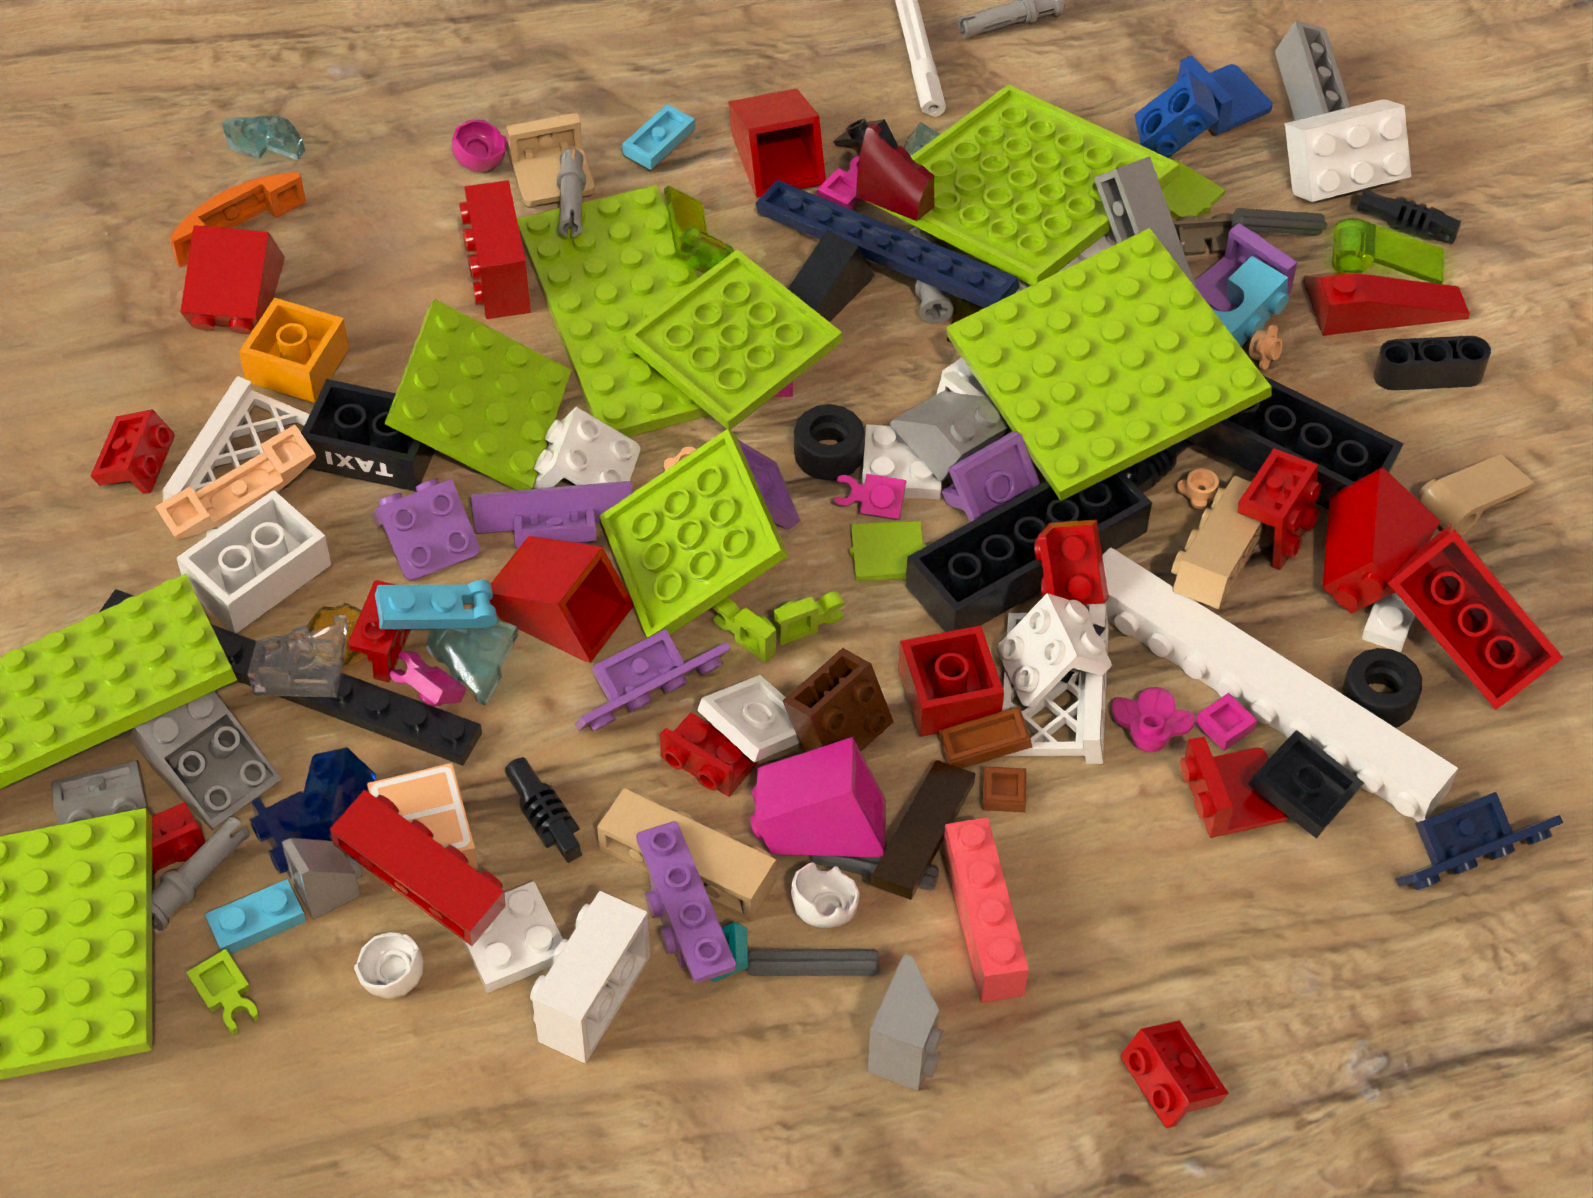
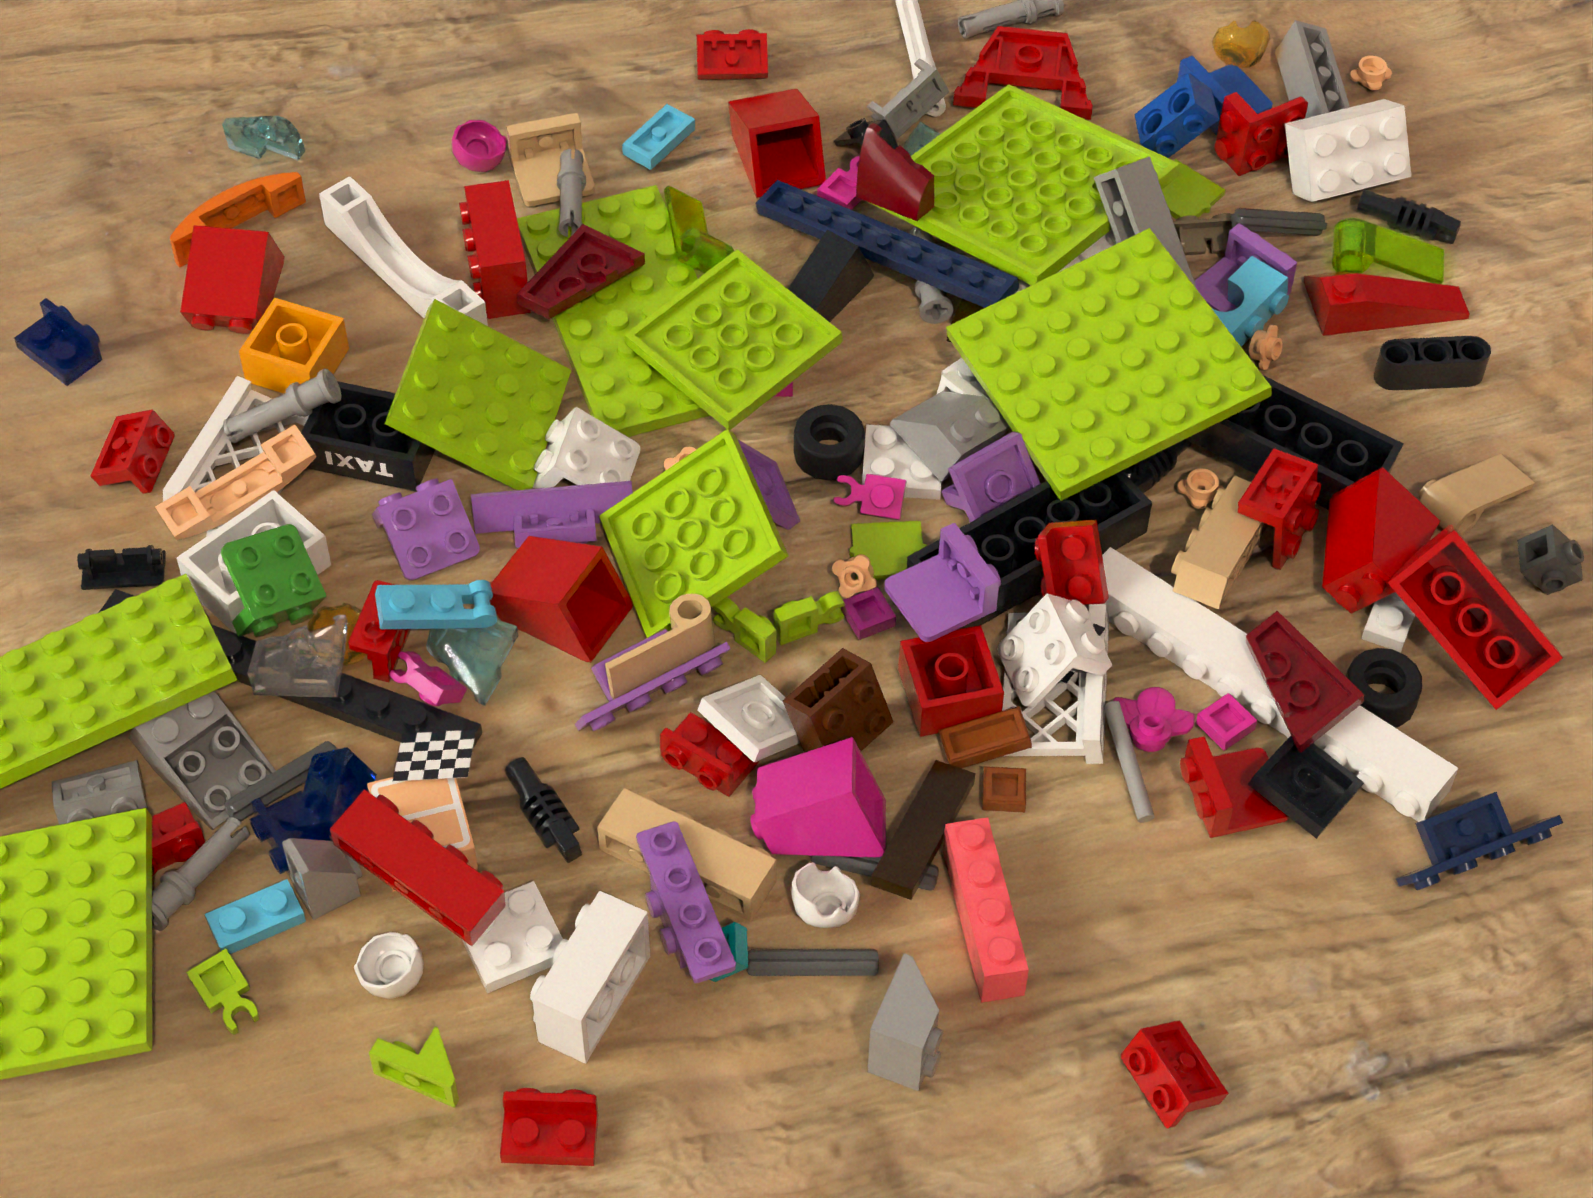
(60, 343): none -> clear blue bracket
(127, 569): none -> black hinge
(272, 580): none -> bright green bracket
(275, 784): none -> dark grey axle
(297, 401): none -> light grey pin
(364, 229): none -> white arch
(422, 1072): none -> lime slope
(434, 755): none -> sticker
(549, 1127): none -> red bracket
(577, 271): none -> dark red wing
(689, 638): none -> tan door
(732, 55): none -> red bracket
(862, 567): none -> light nougat plate
(868, 613): none -> magenta plate
(912, 101): none -> light grey hinge
(946, 588): none -> medium lavender bracket
(1026, 60): none -> red wing
(1128, 761): none -> light grey bar
(1241, 45): none -> clear yellow hair
(1252, 139): none -> red bracket
(1301, 680): none -> dark red wing
(1371, 72): none -> light nougat plate
(1550, 559): none -> dark grey brick

